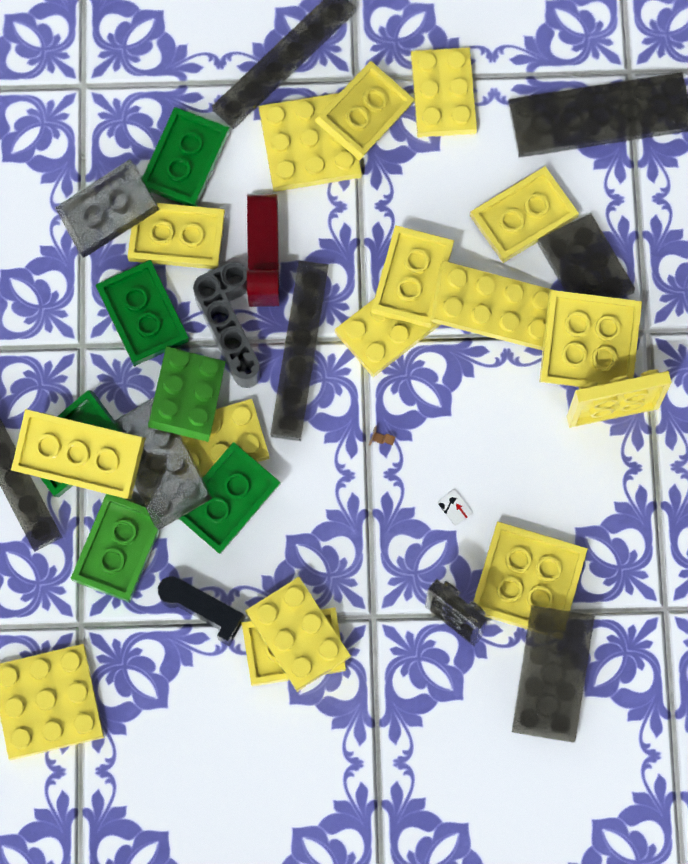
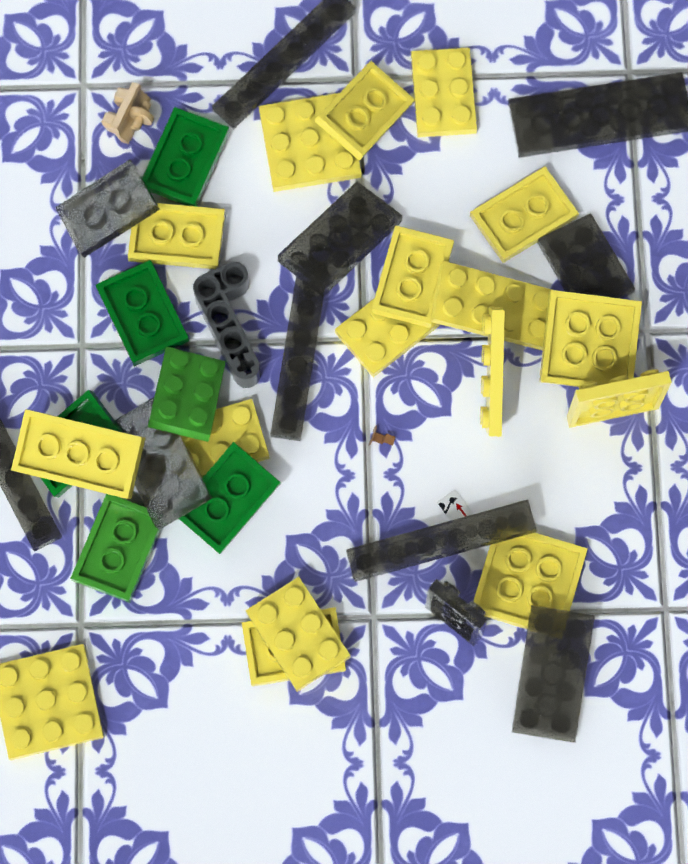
(132, 112): none -> tan hips
(178, 593): black leg -> none
(262, 250): dark red beam -> none
(339, 238): none -> clear smoke plate
(441, 540): none -> clear smoke plate
(492, 384): none -> light yellow plate

